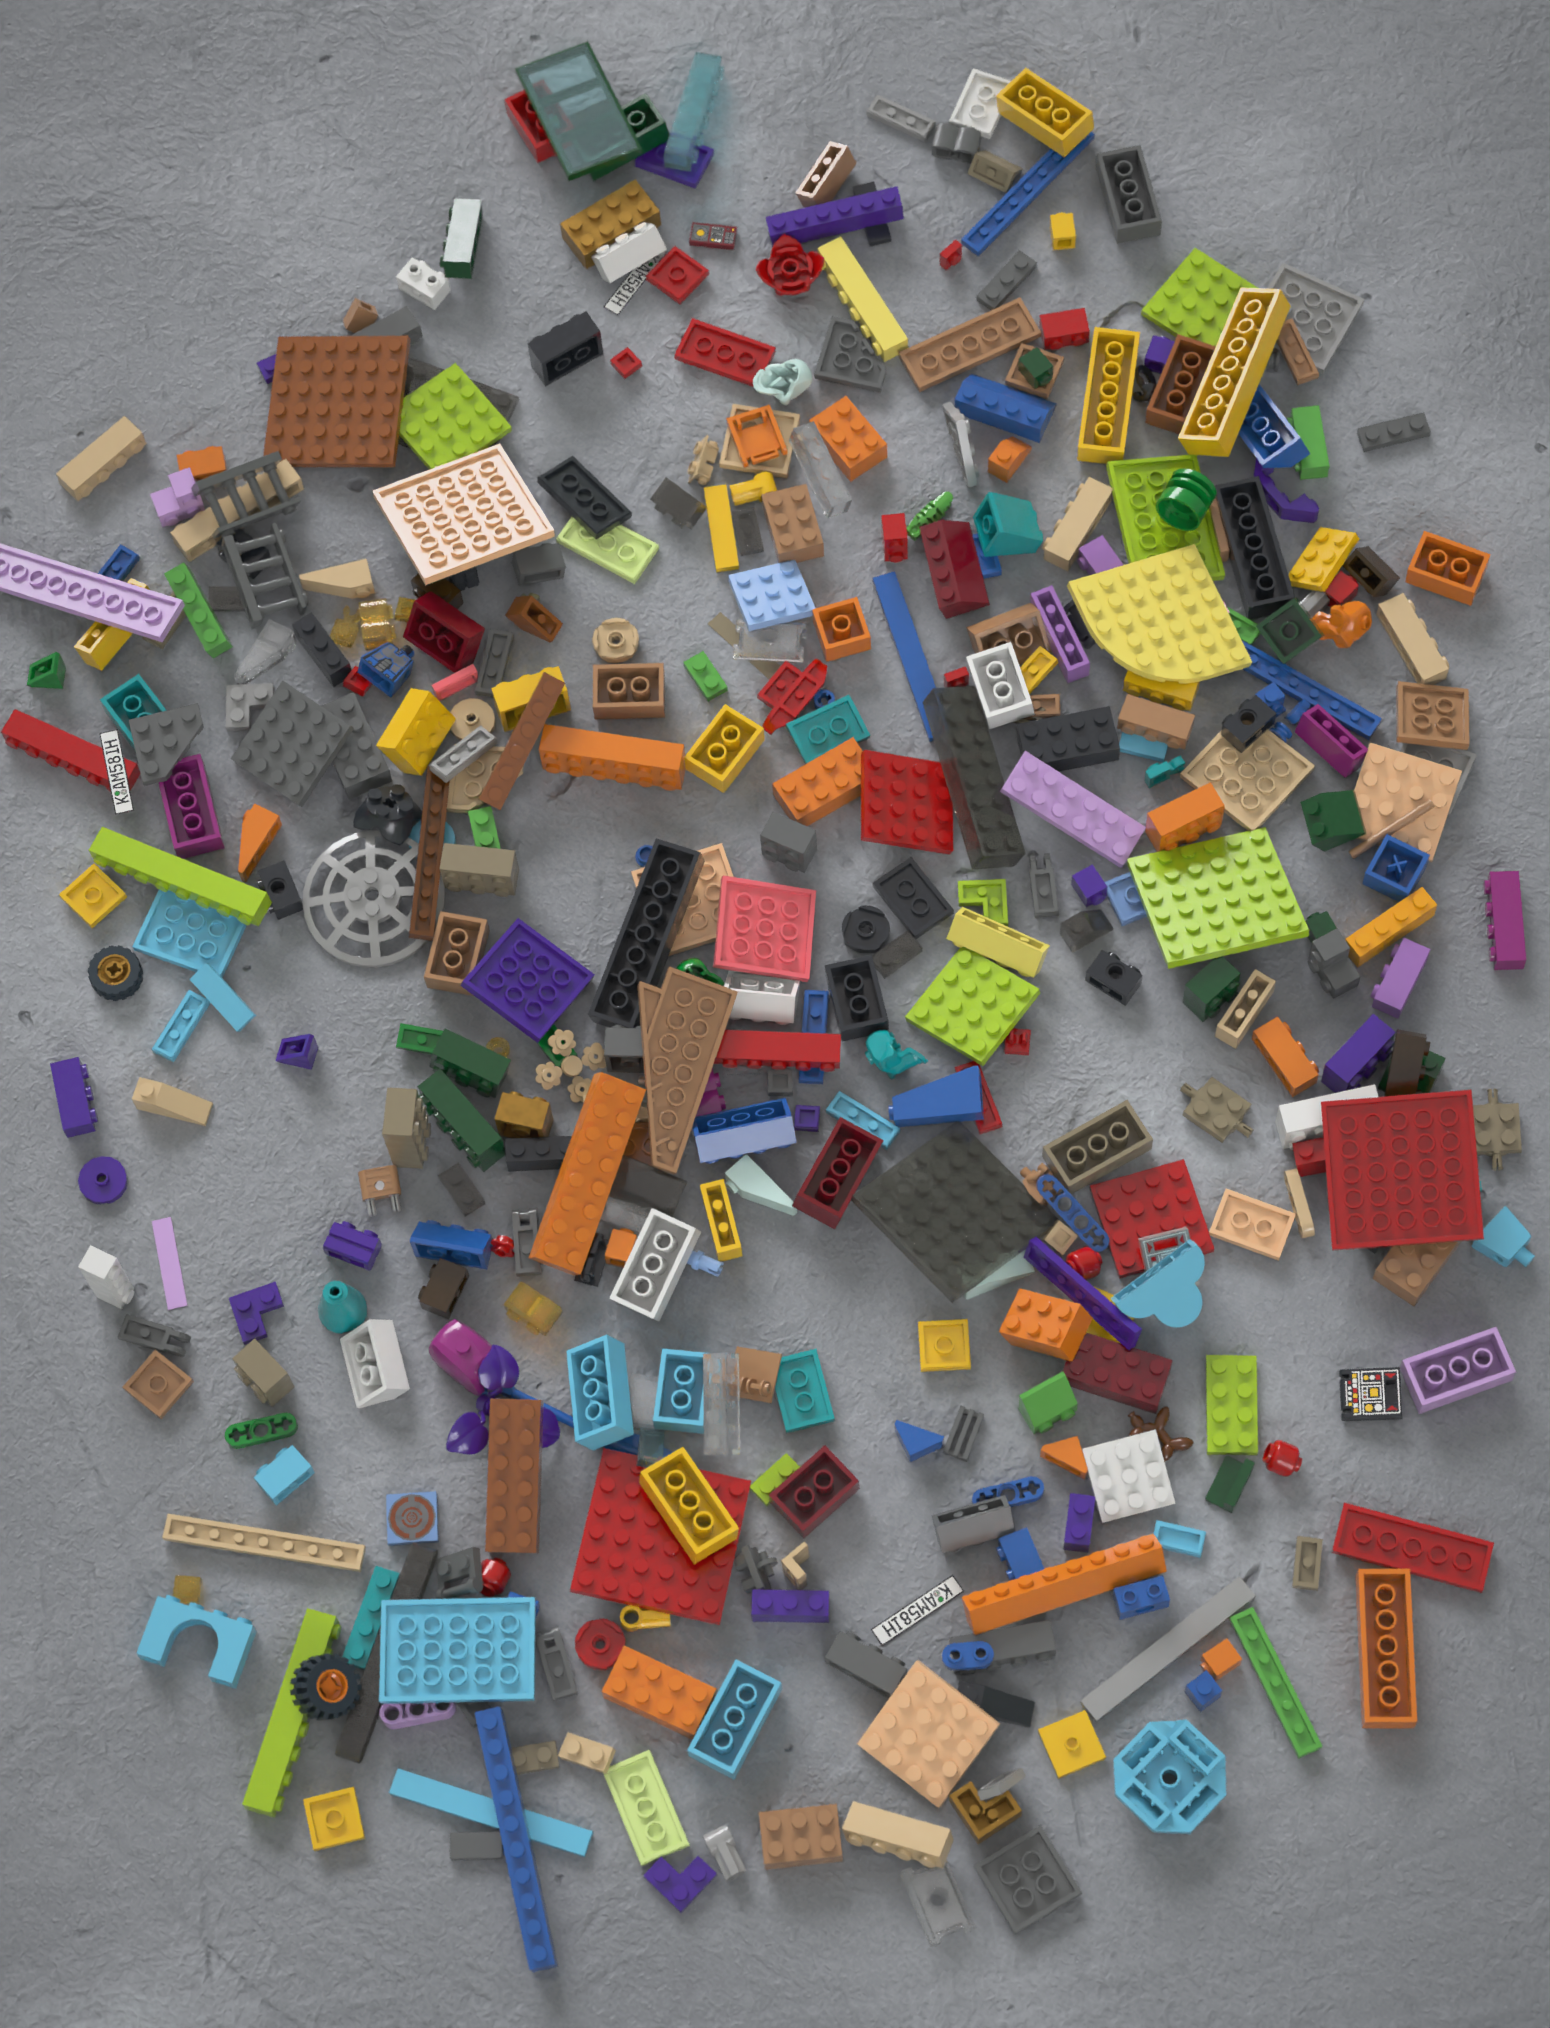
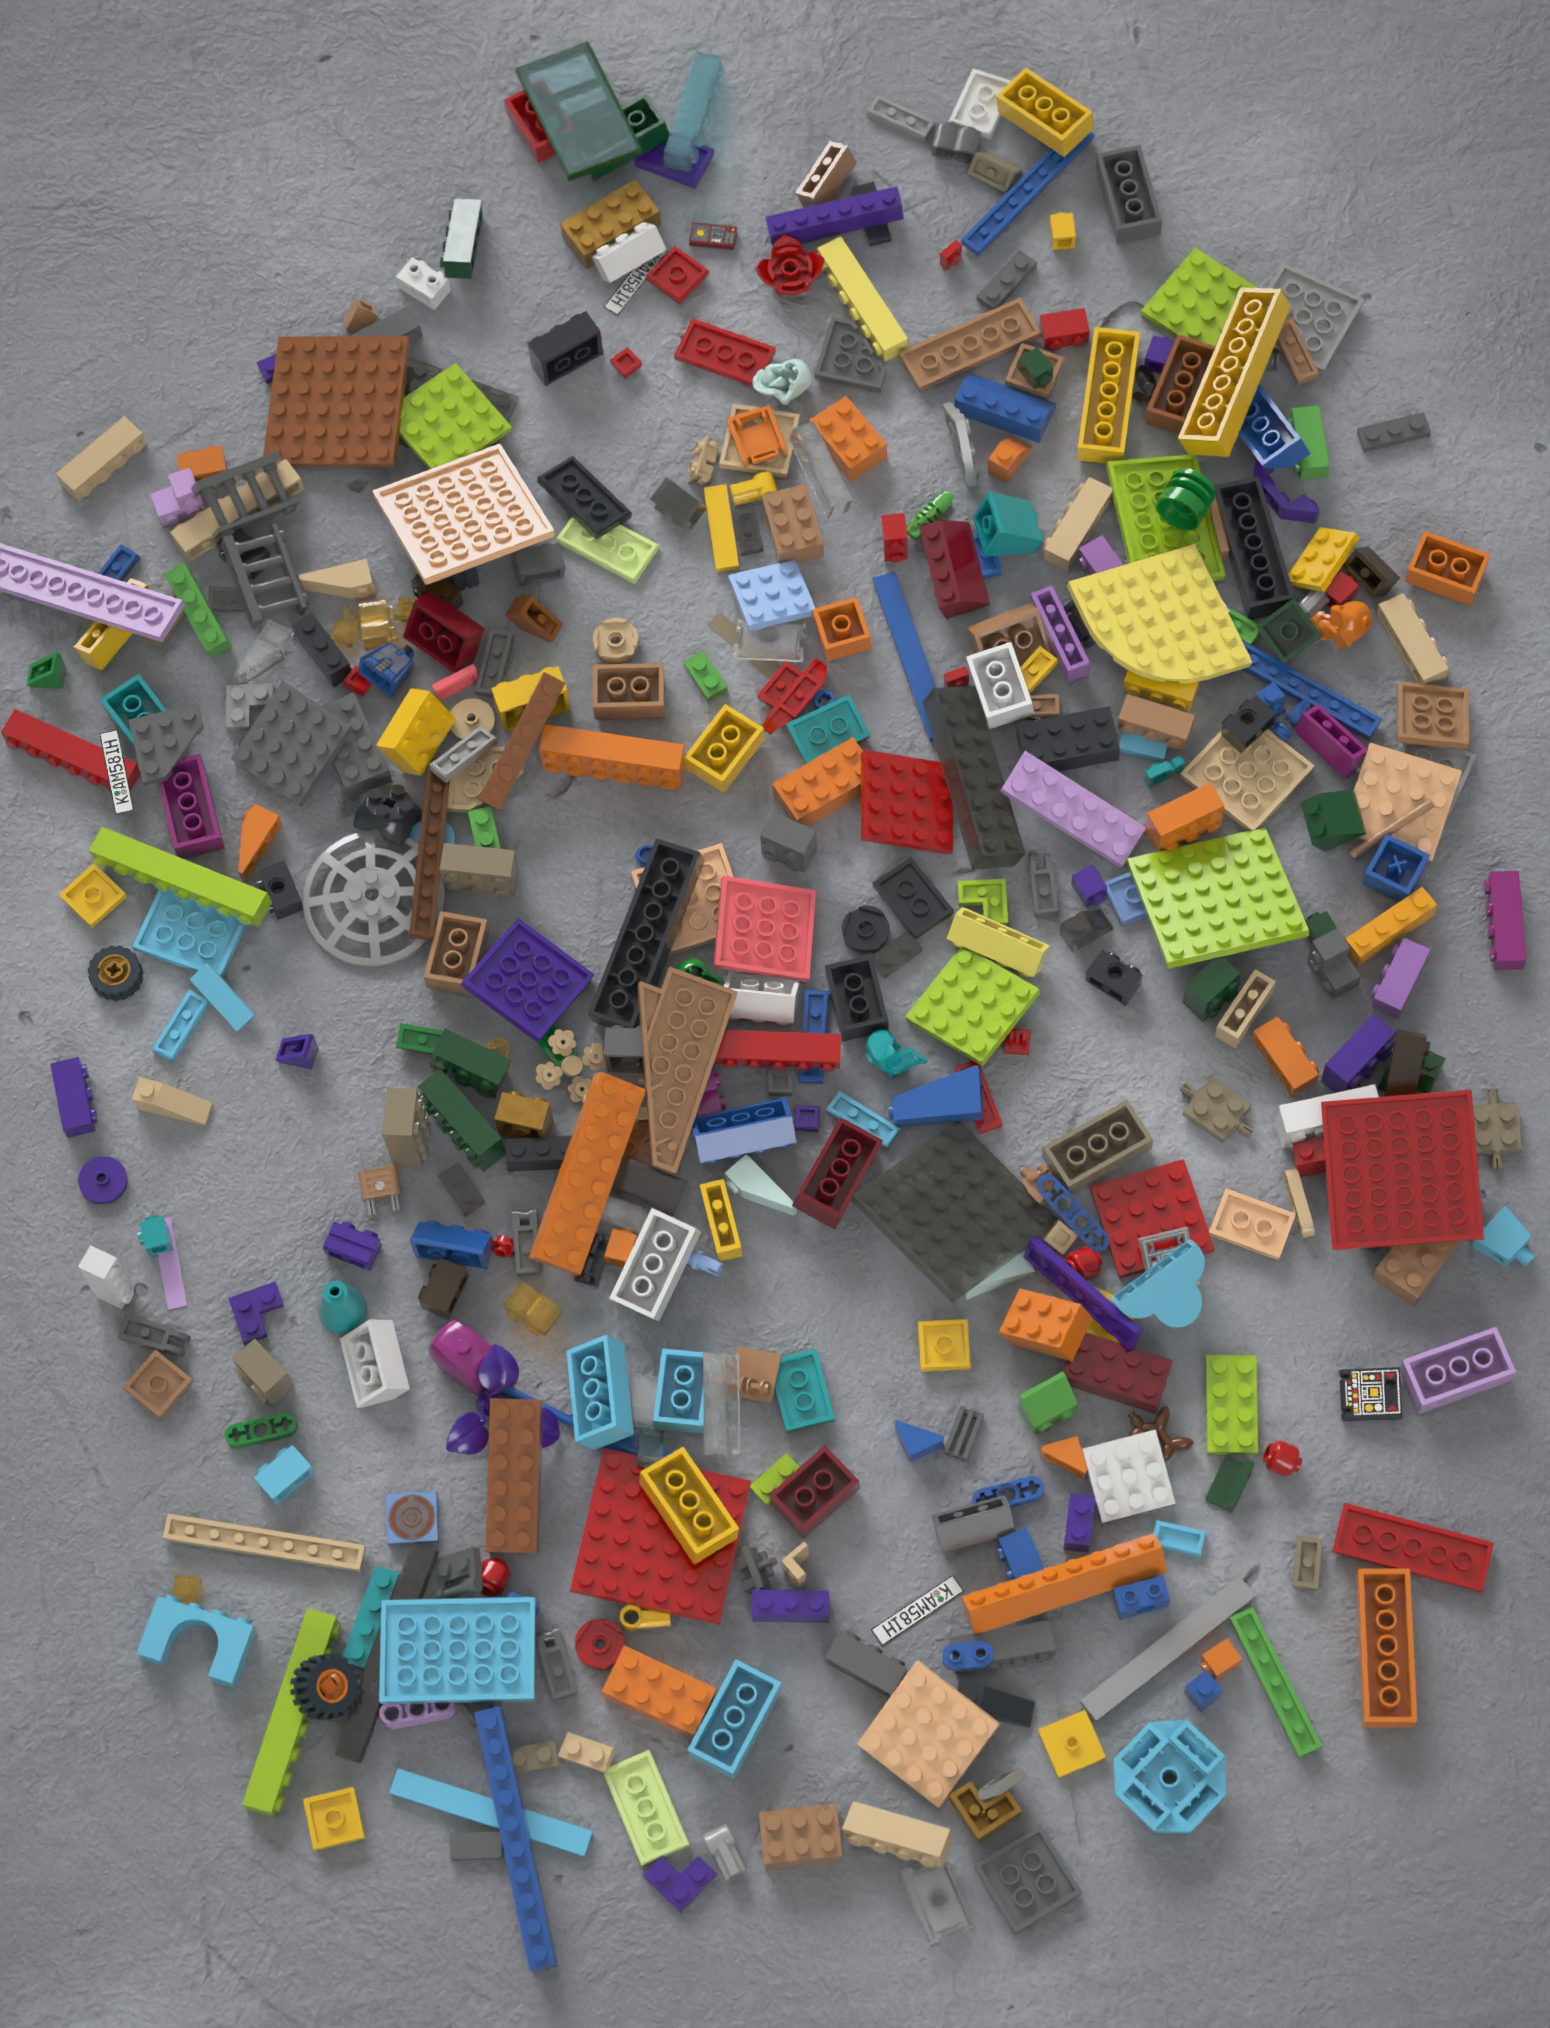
(155, 1235): none -> teal brick

